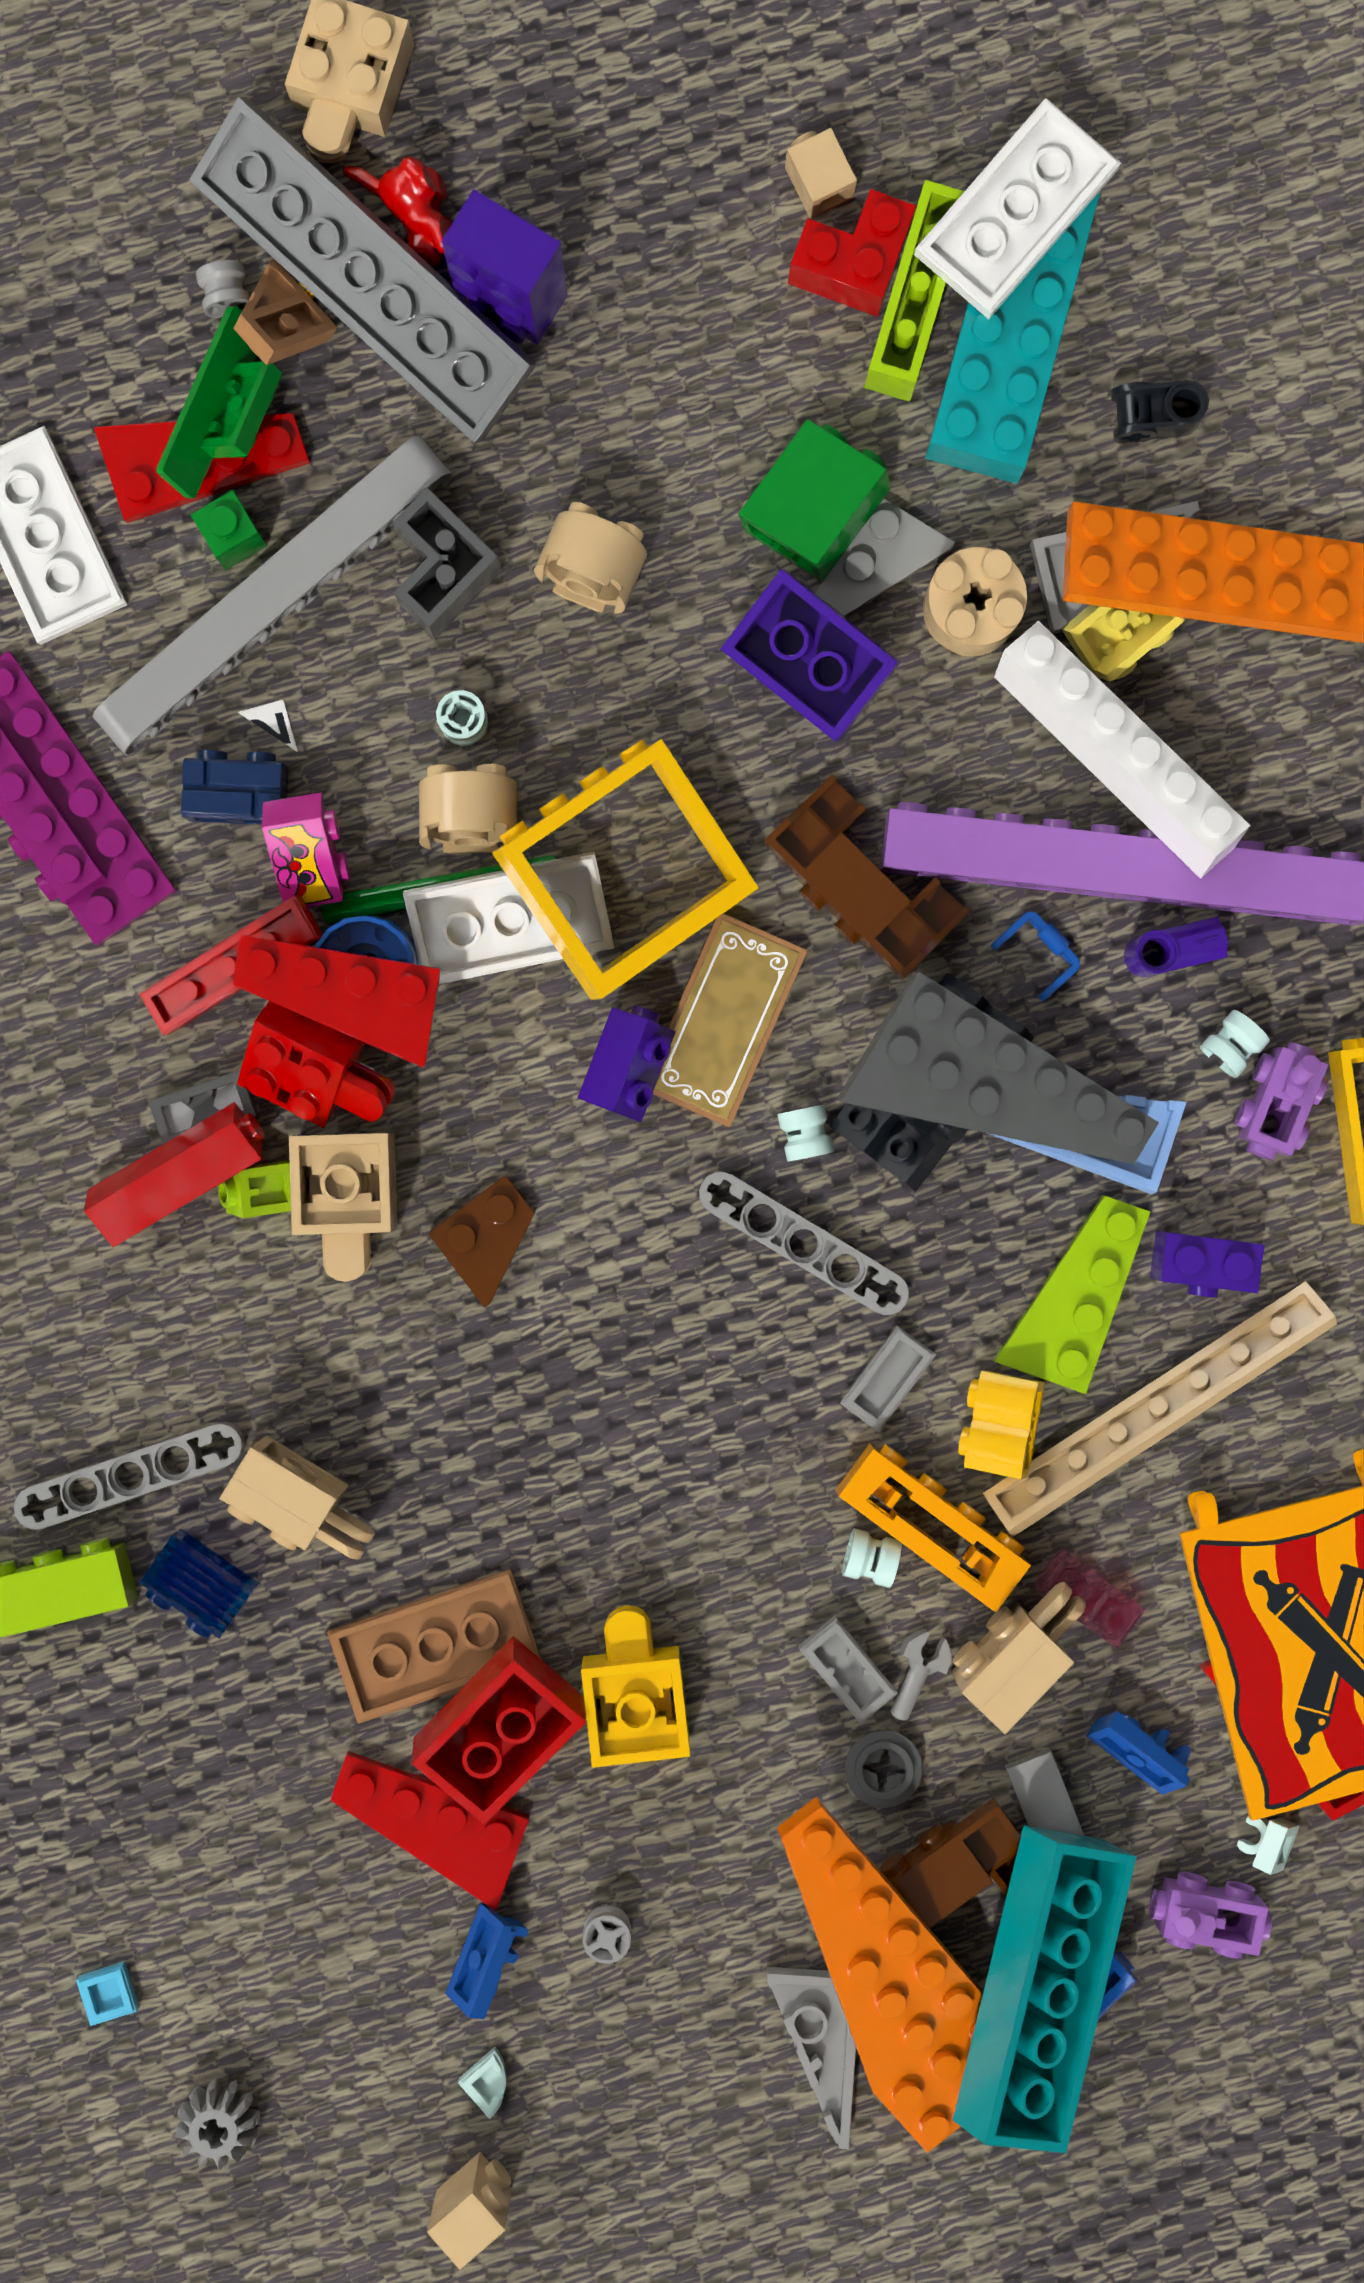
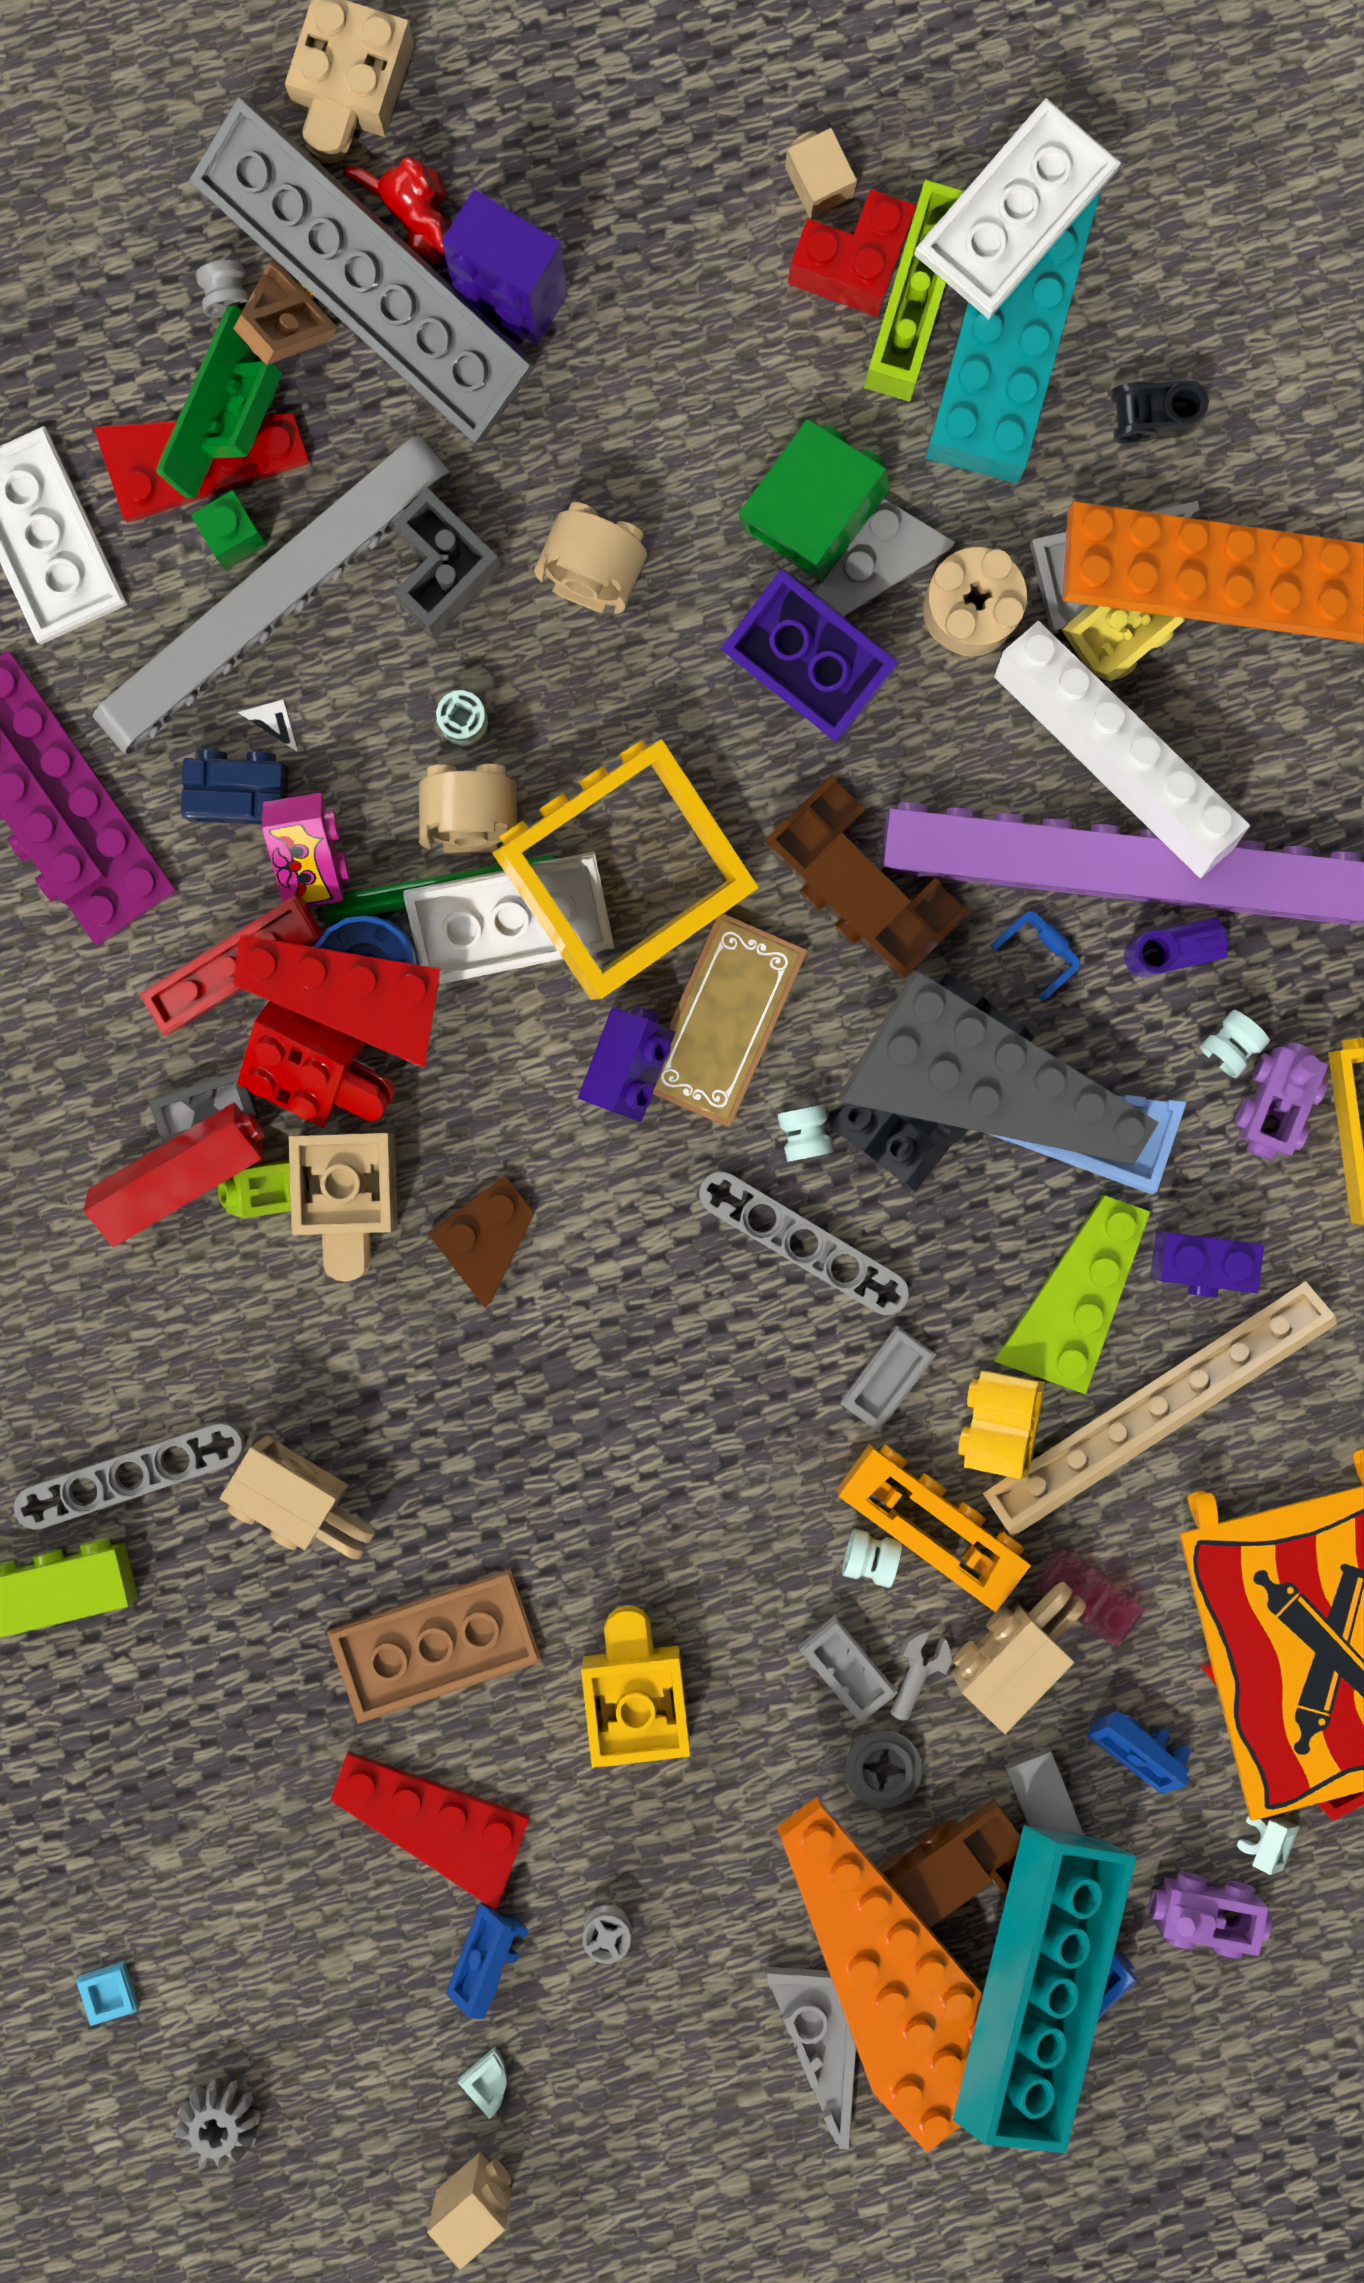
(198, 1585): clear blue brick -> none
(498, 1730): red brick -> none

